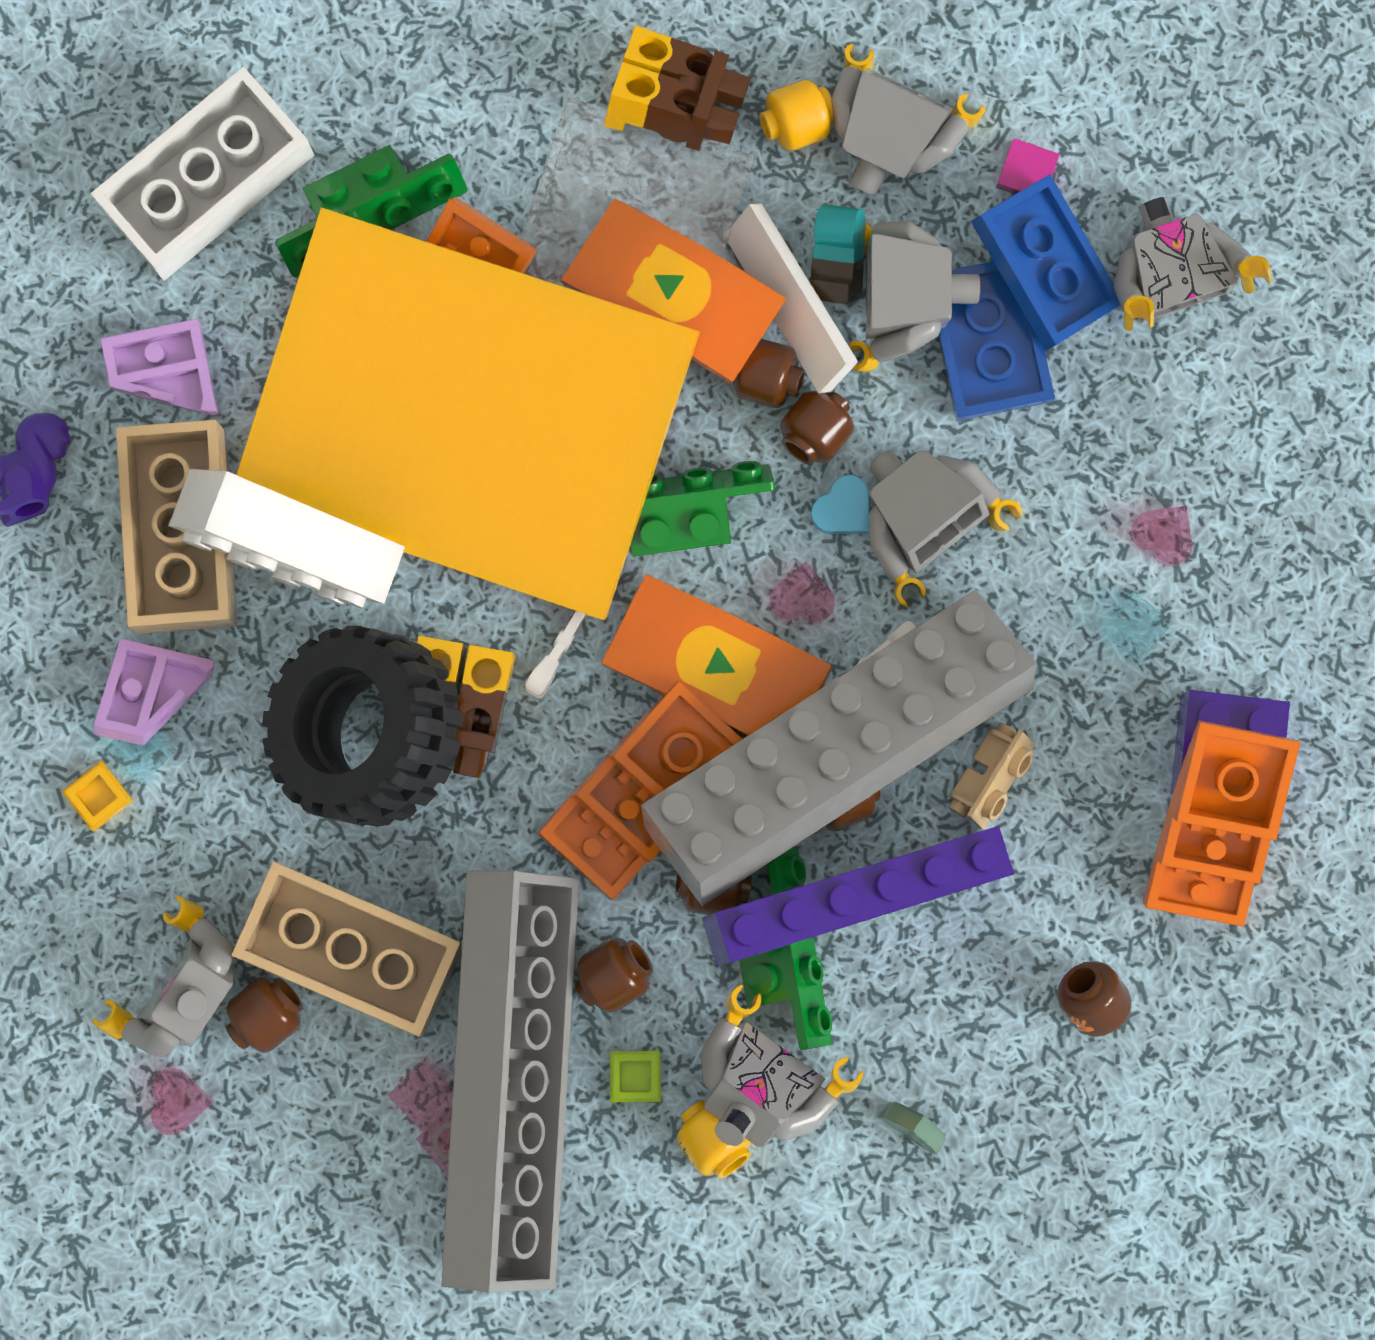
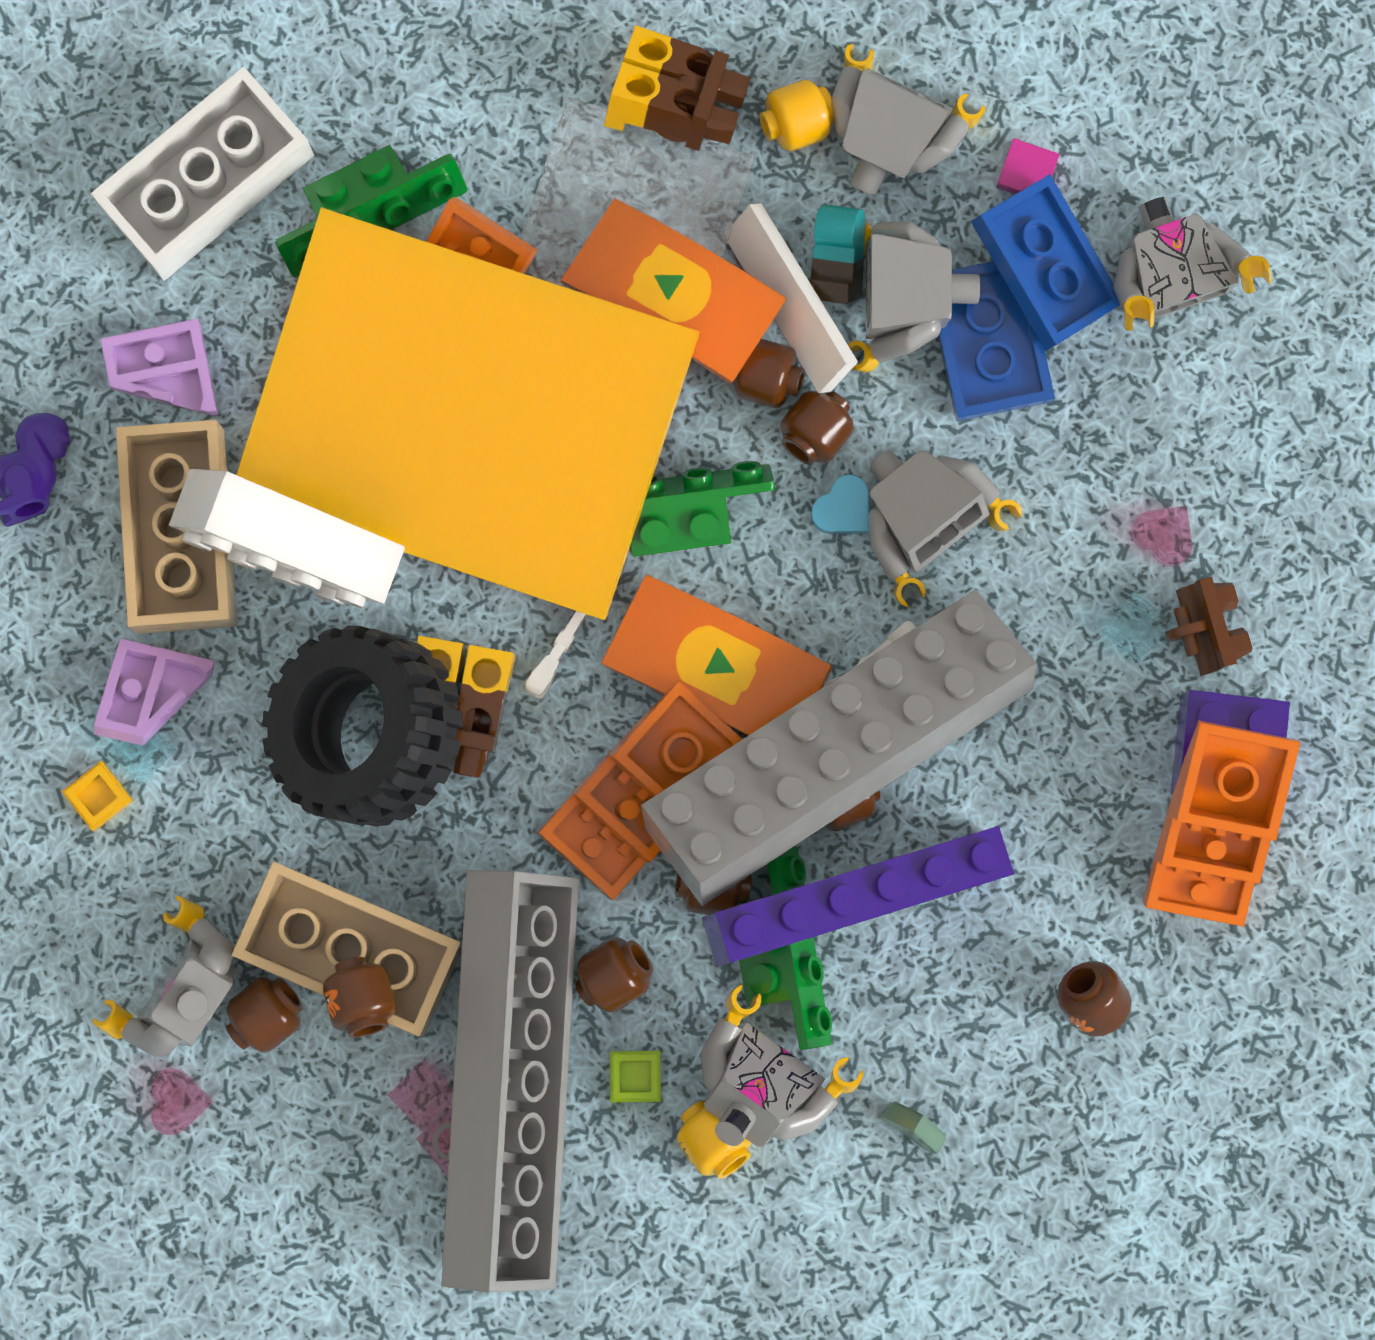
(359, 997): none -> reddish brown head
(802, 596): clear pink tile -> none
(984, 796): tan hinge -> none
(1204, 627): none -> reddish brown hips

